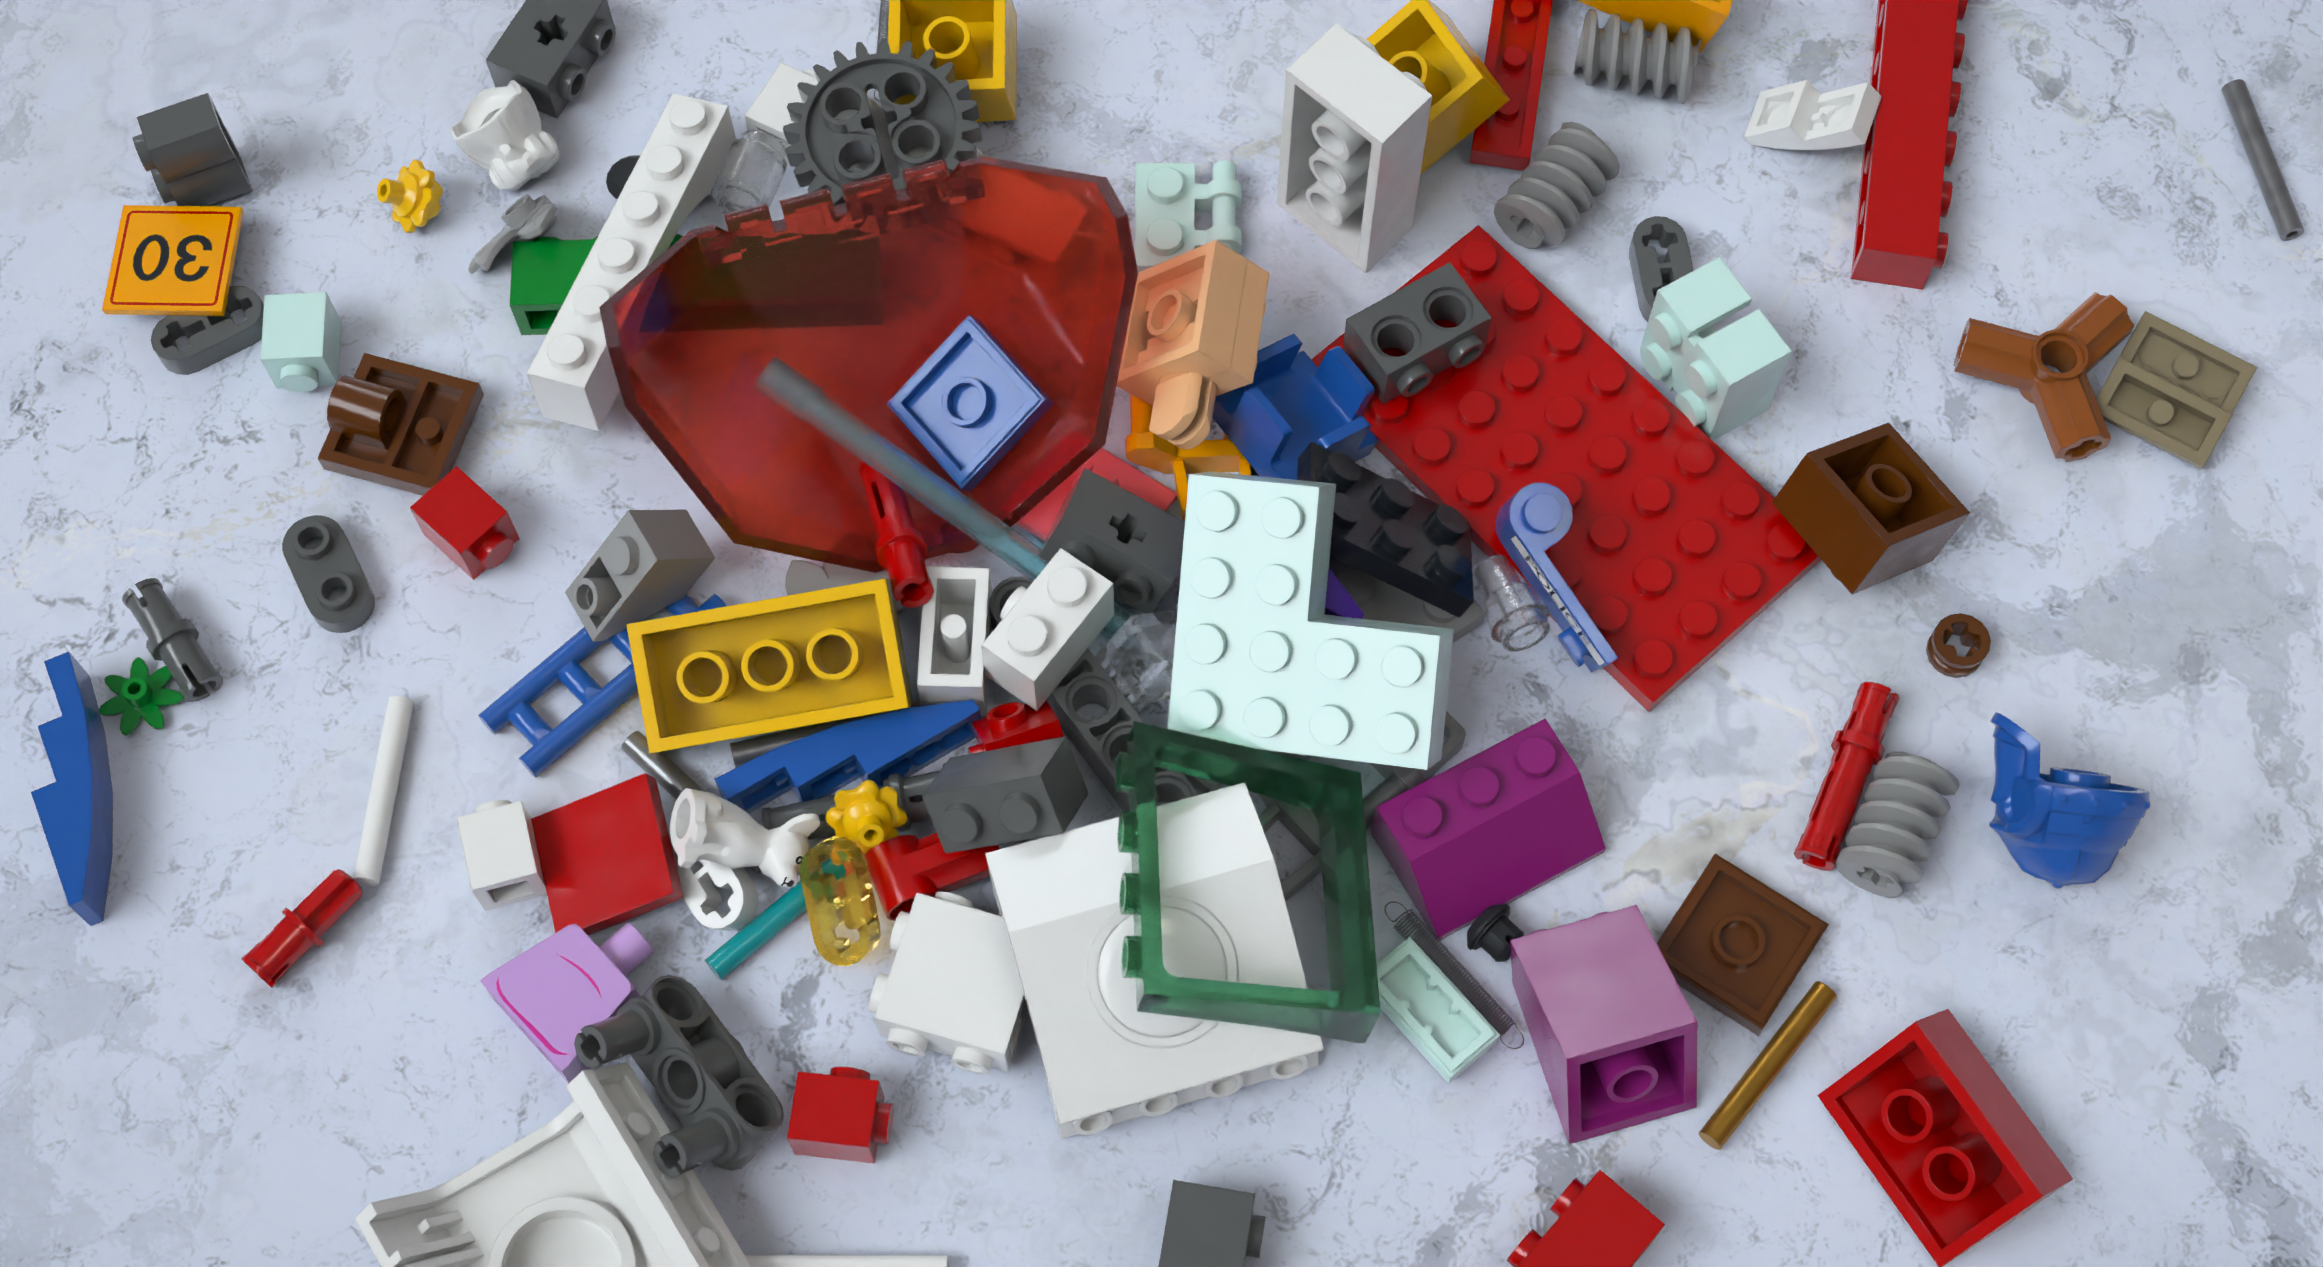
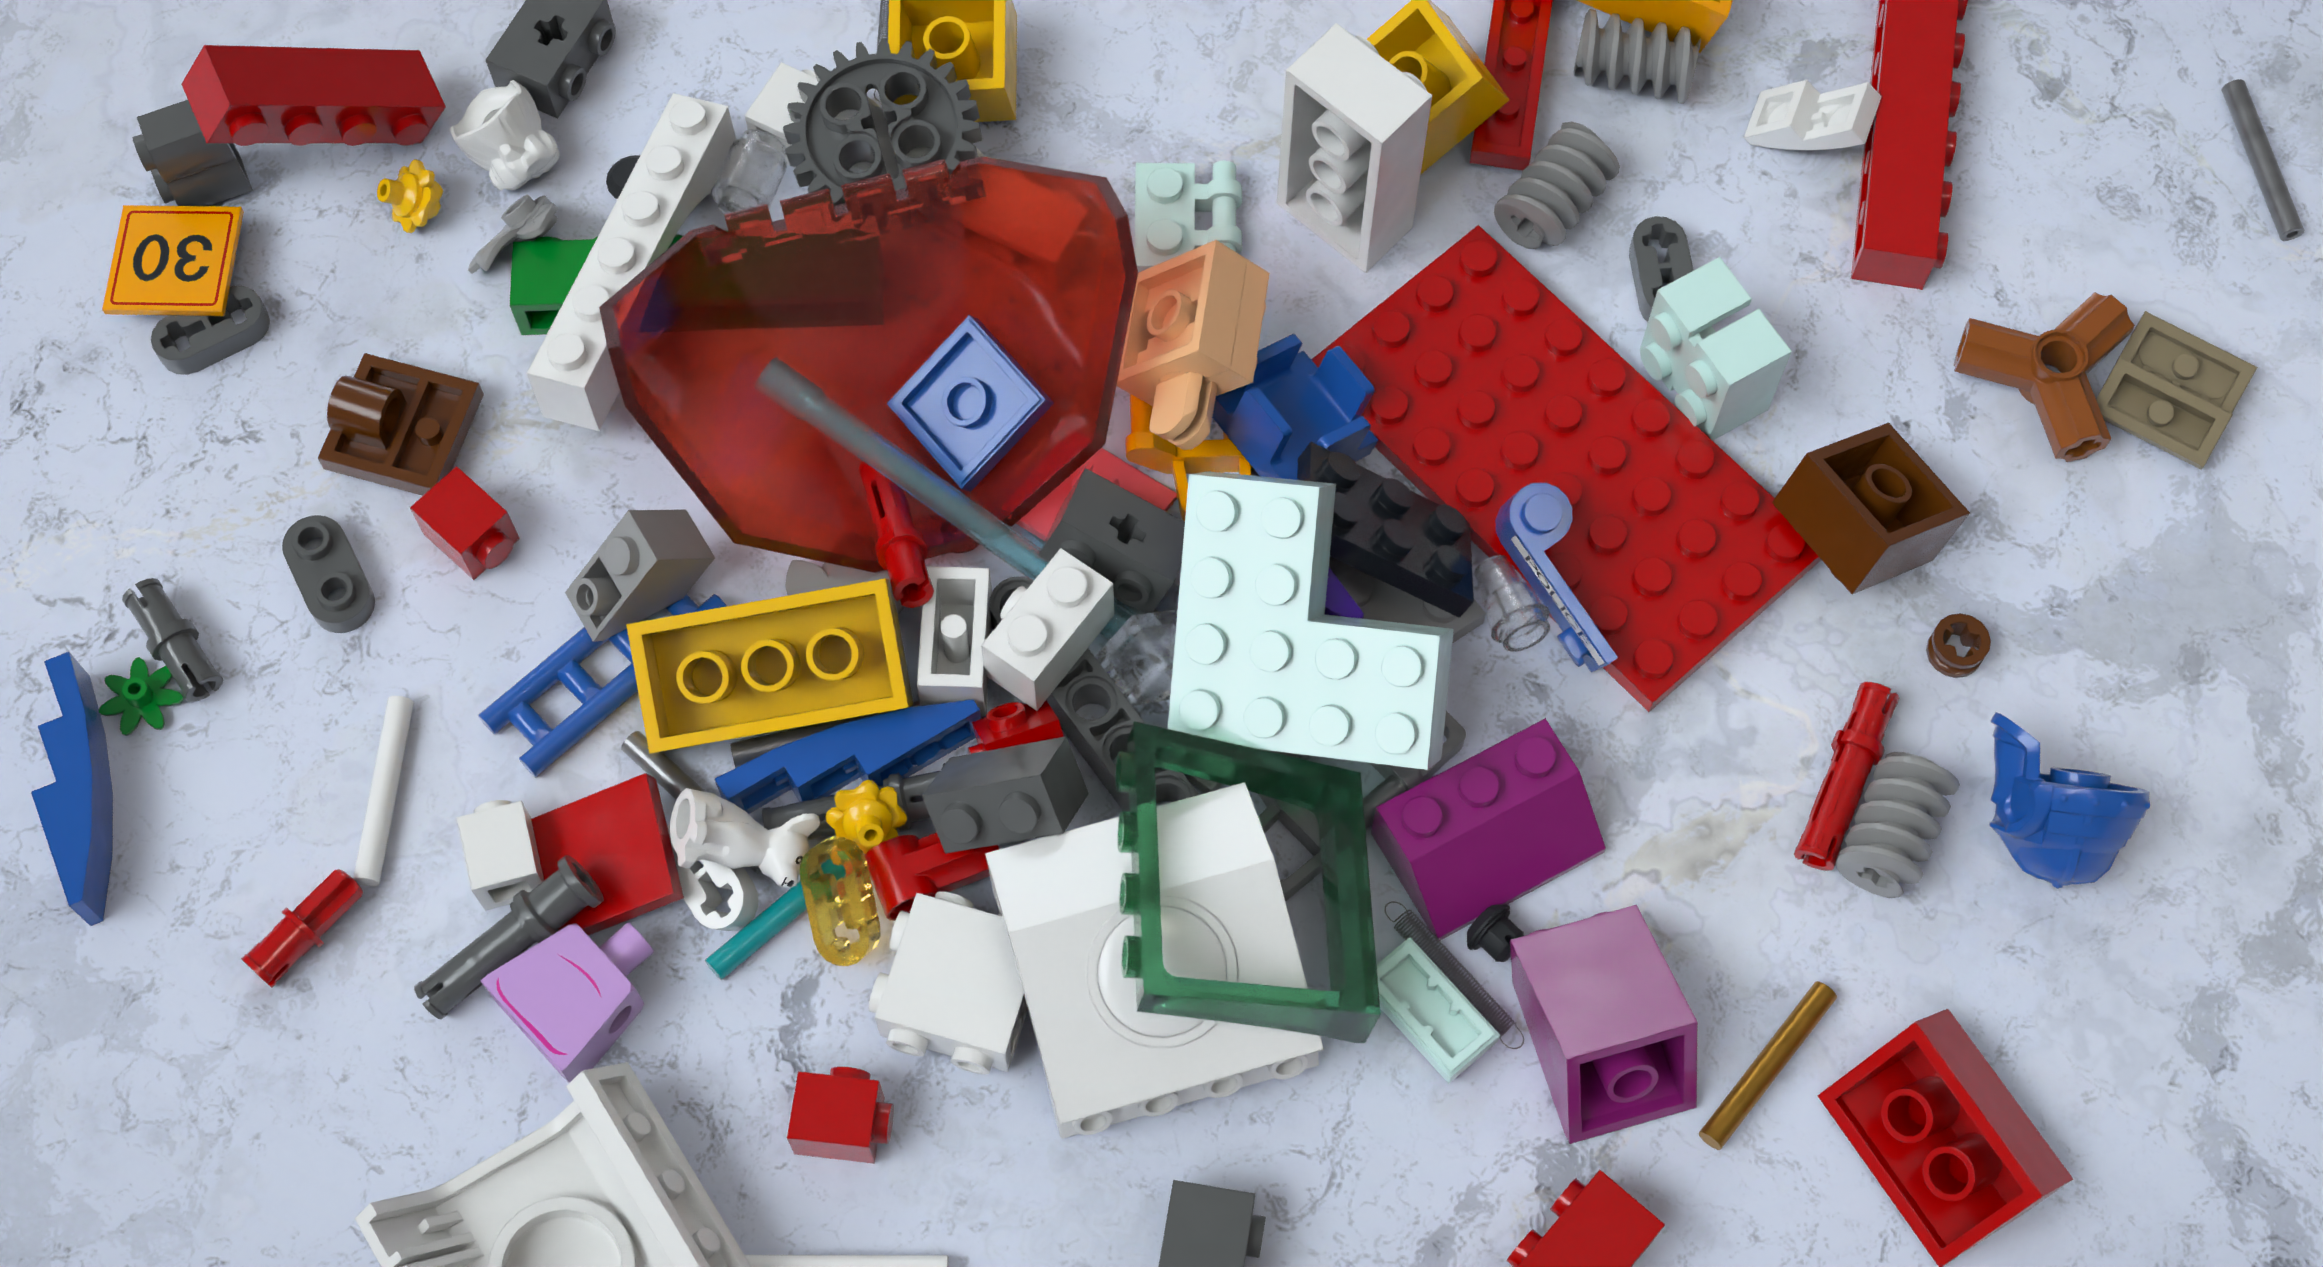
(300, 340): light aqua brick -> none
(312, 95): none -> red brick
(531, 920): none -> dark grey pin
(696, 1073): dark grey piece -> none
(1408, 324): dark grey brick -> none
(1738, 943): reddish brown tile -> none

